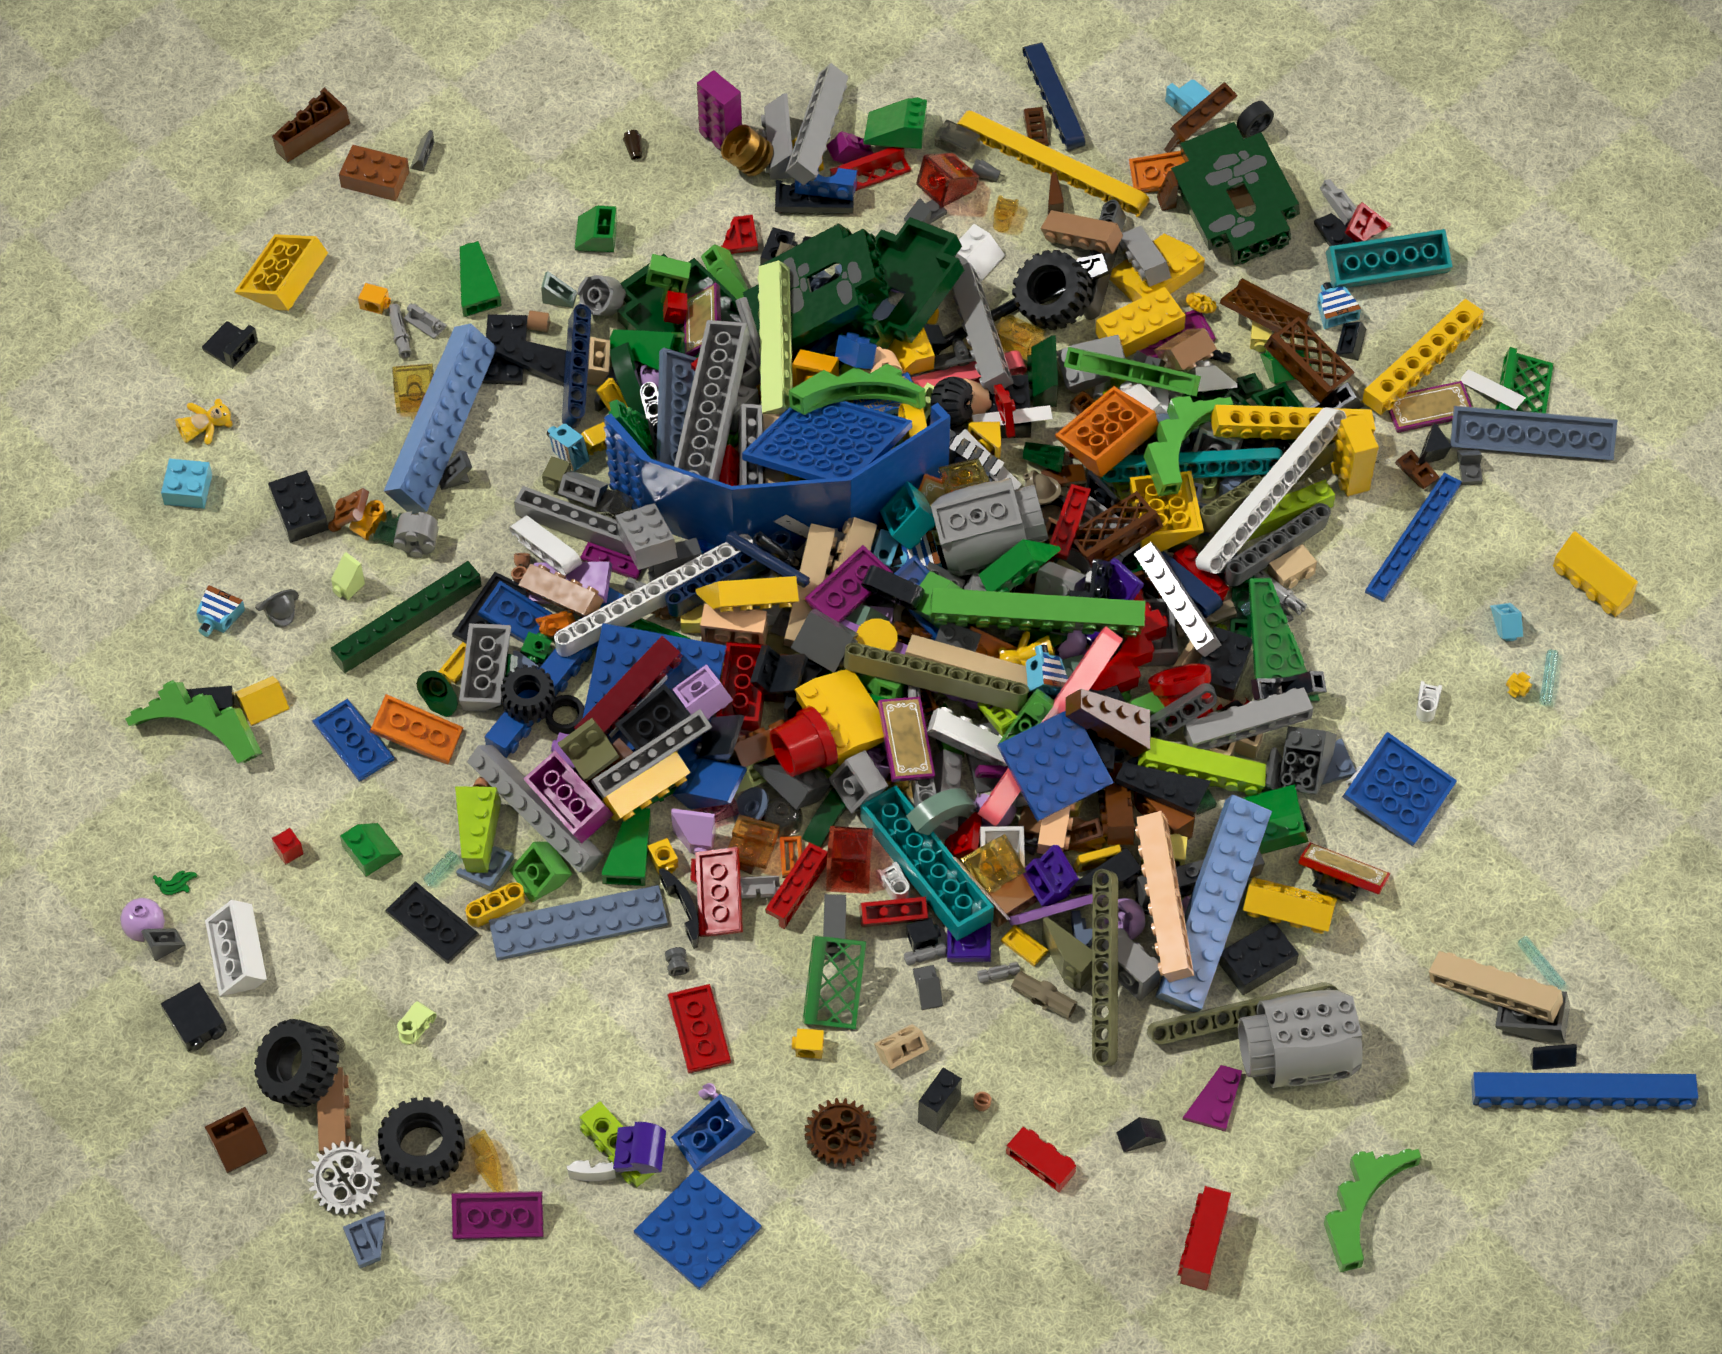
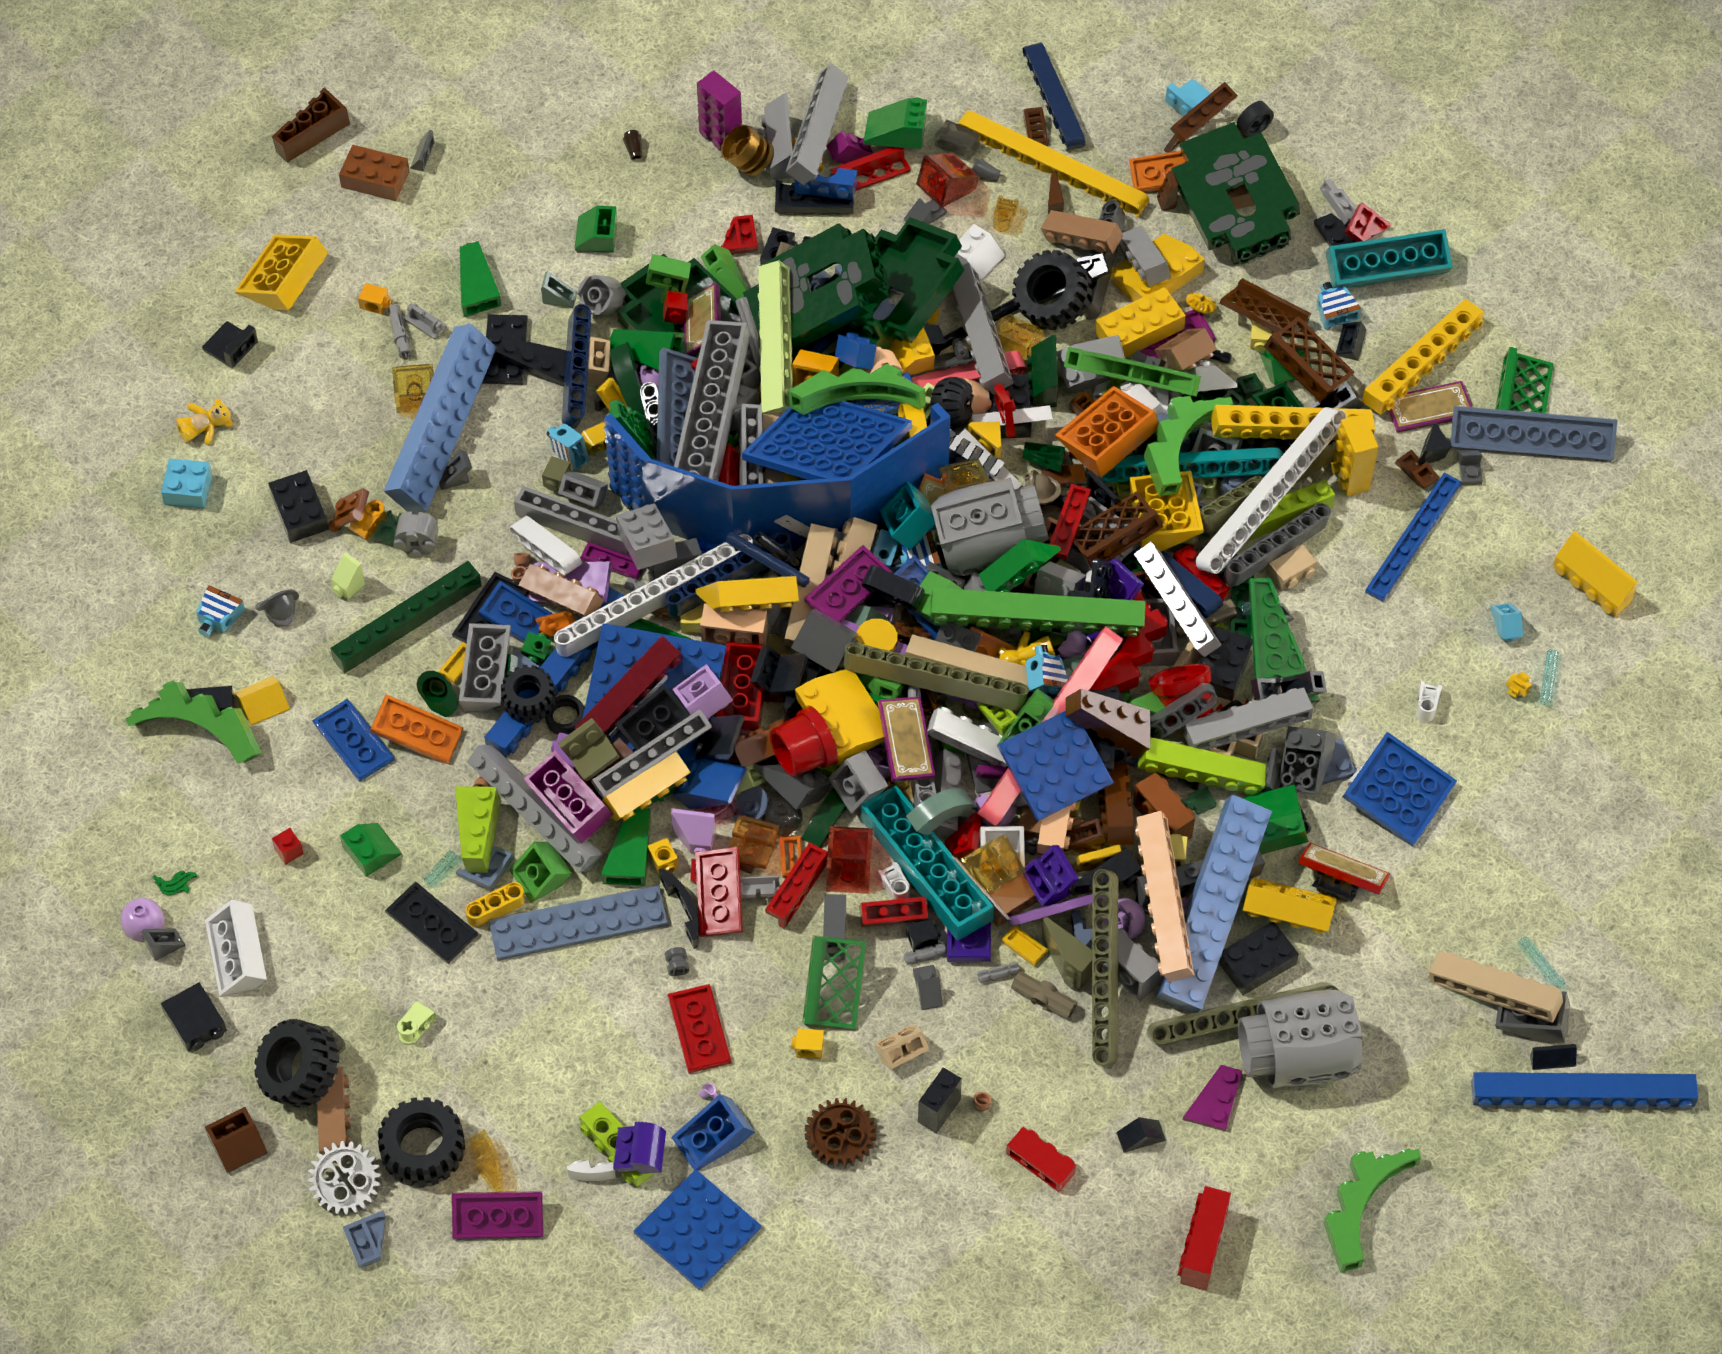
(538, 321): medium nougat brick -> none
(614, 503): clear smoke panel -> none
(1165, 787): black wing -> none
(1285, 596): light grey pin -> none
(1492, 389): white sticker -> none

